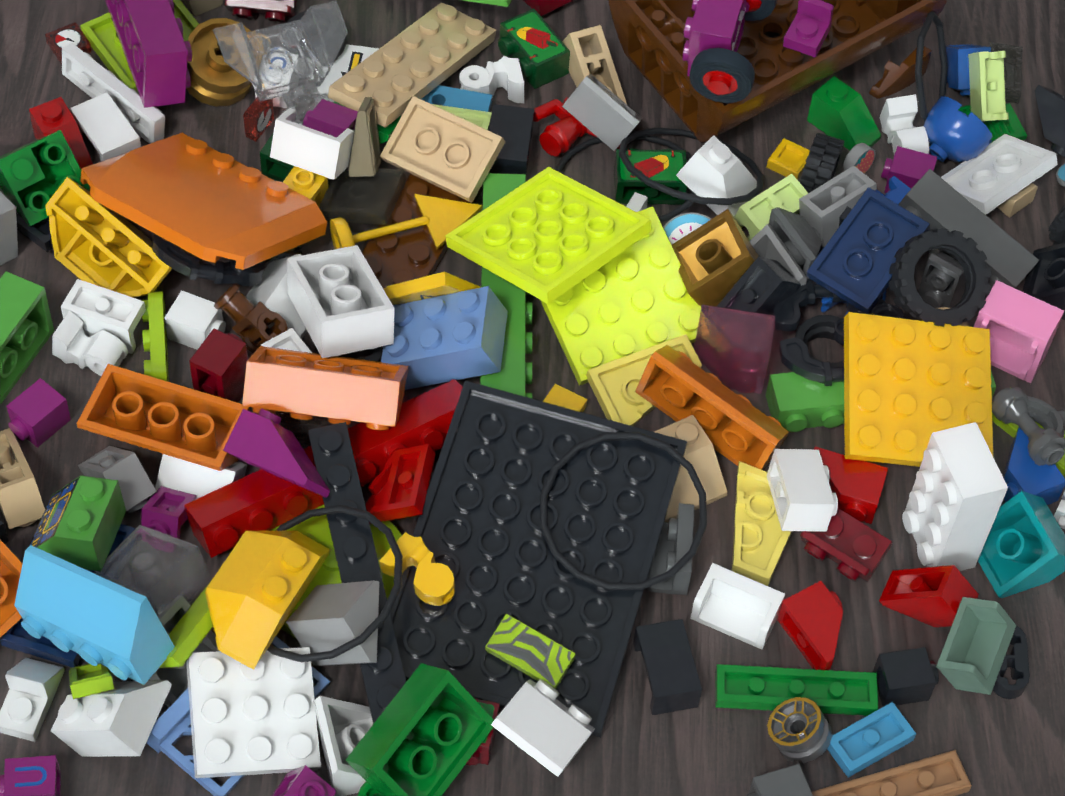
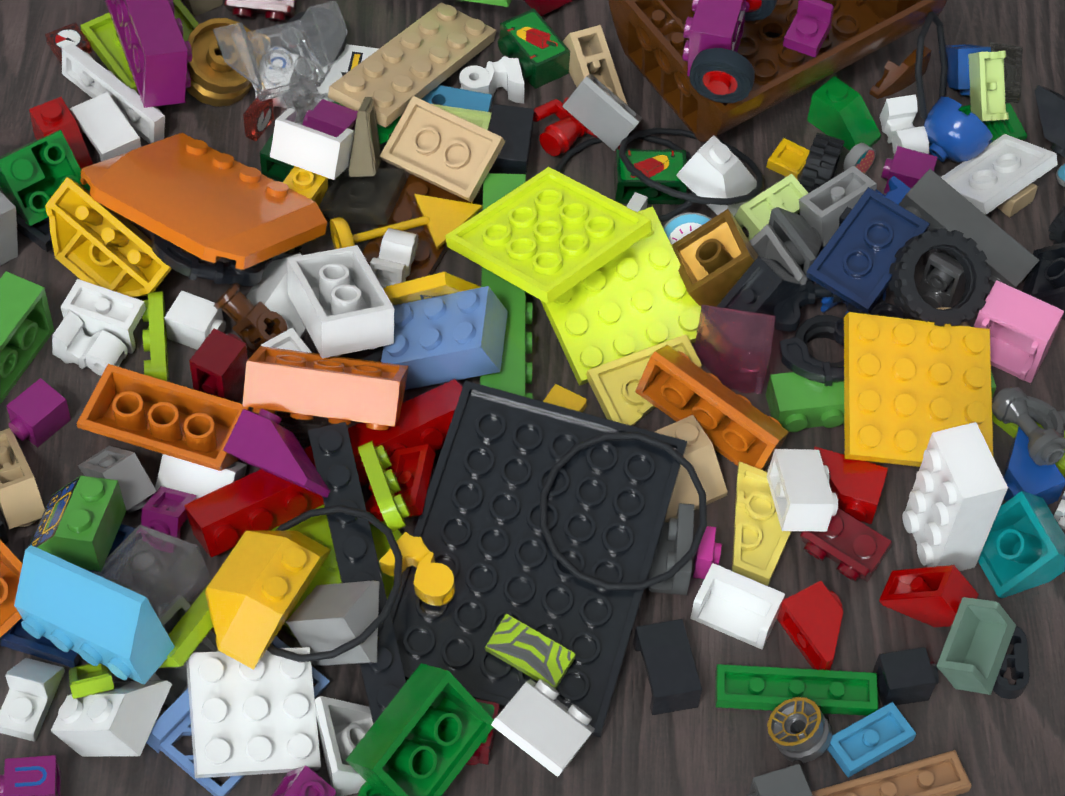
(384, 485): none -> lime plate
(395, 257): none -> white leg
(707, 553): none -> dark pink plate

